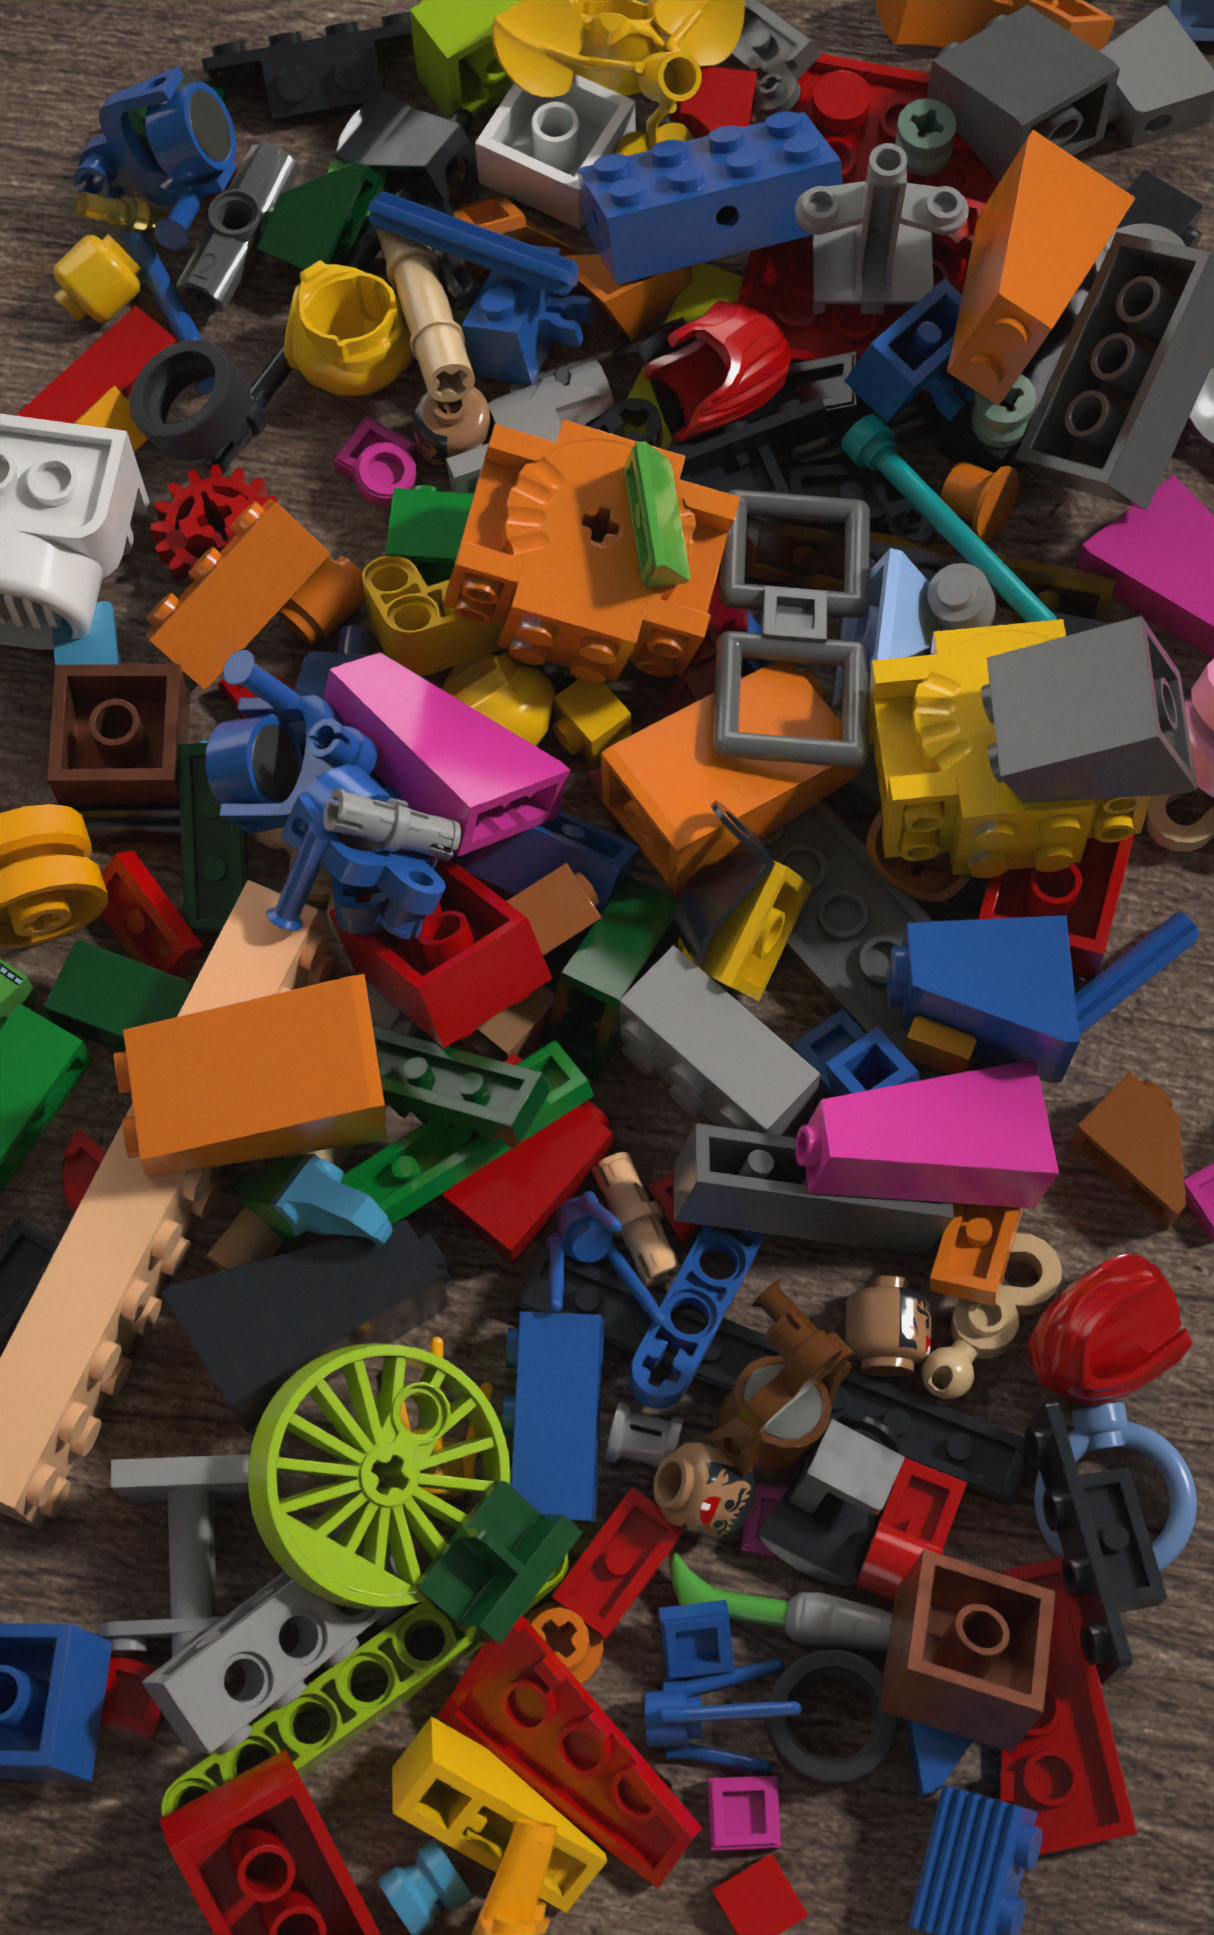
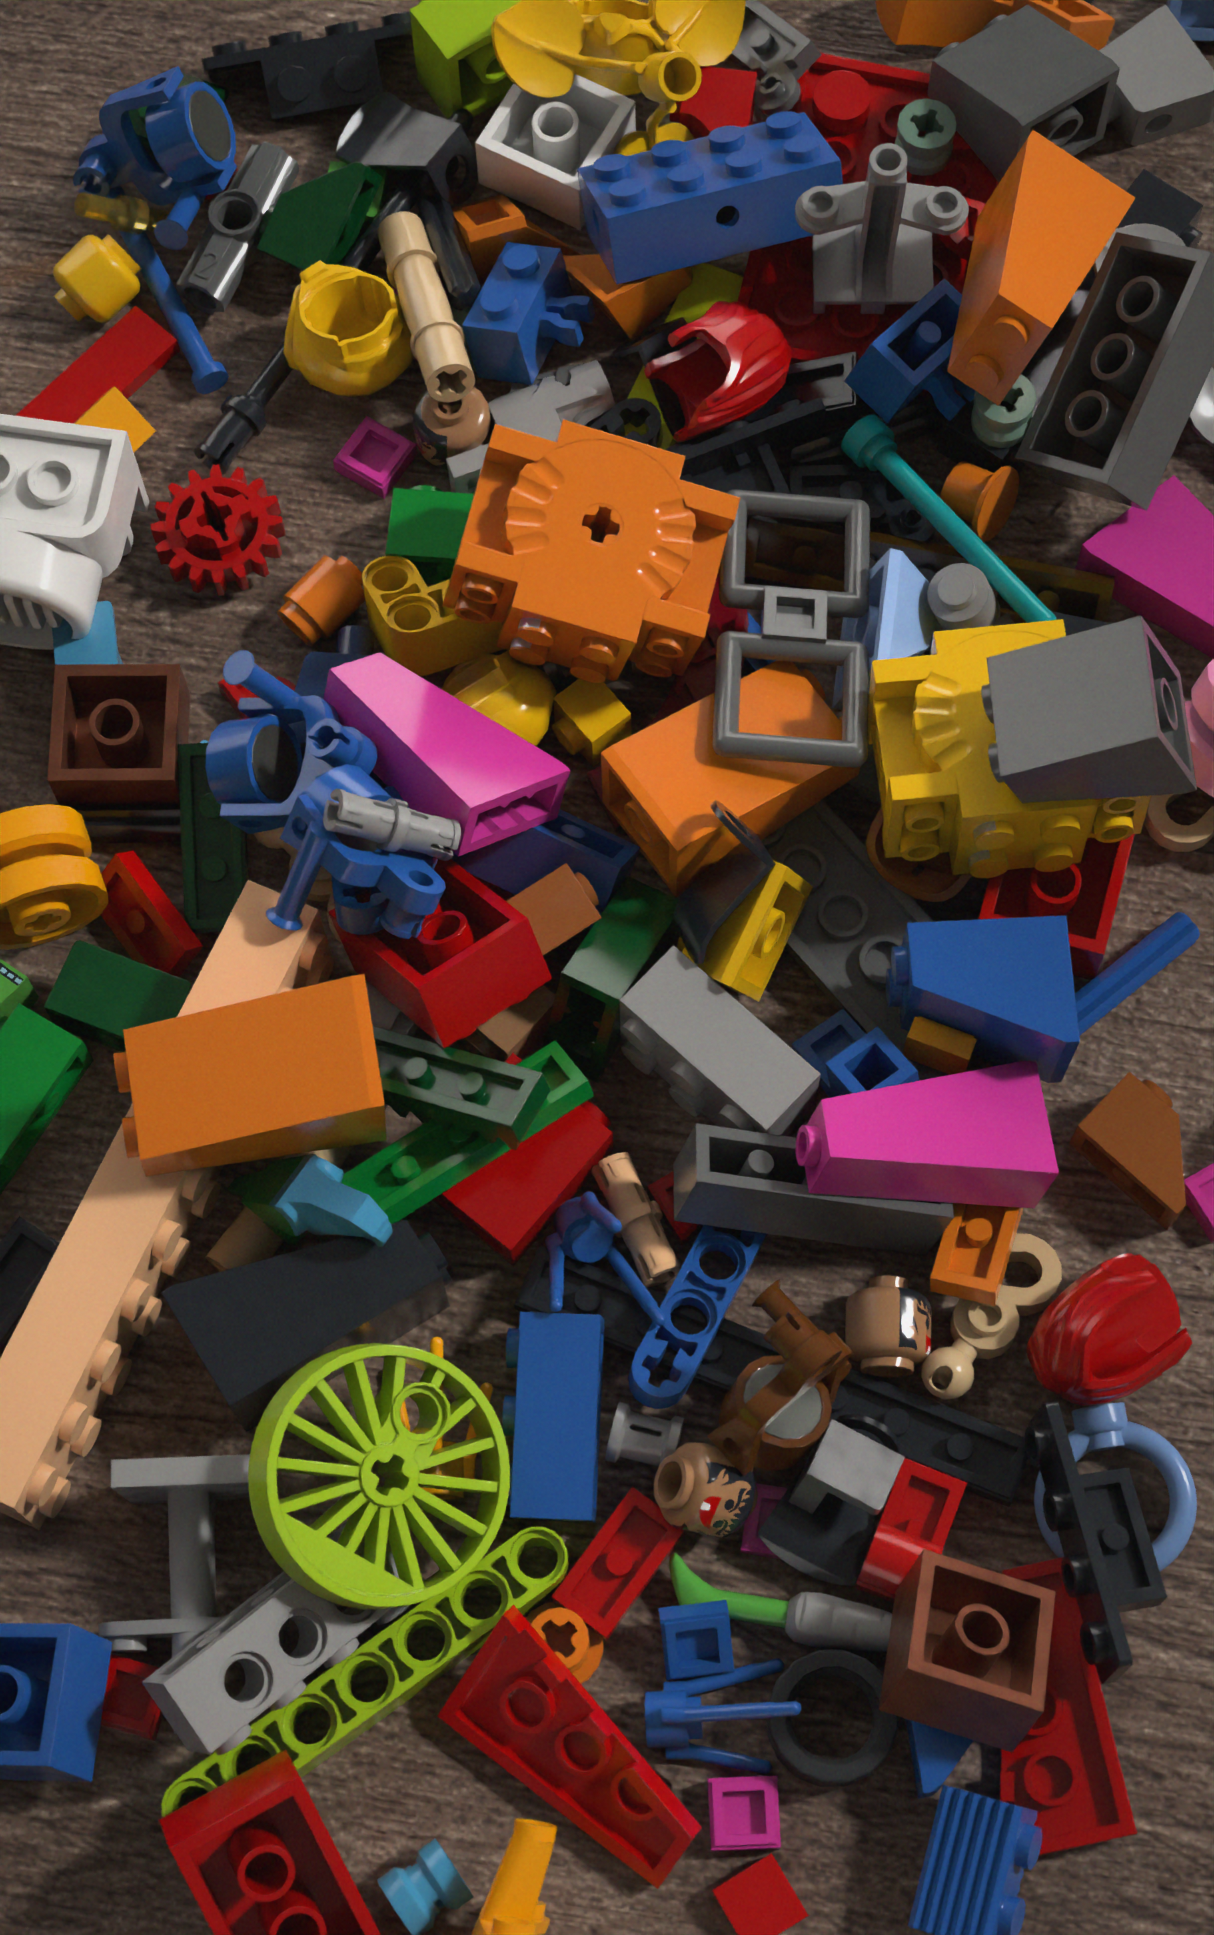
(79, 1167): red tile -> none
(172, 372): black tyre -> none
(235, 591): orange brick -> none
(381, 470): dark pink tile -> none
(471, 1804): yellow slope -> none
(473, 243): blue axle -> none
(496, 1563): dark green panel -> none
(655, 517): bright green slope -> none

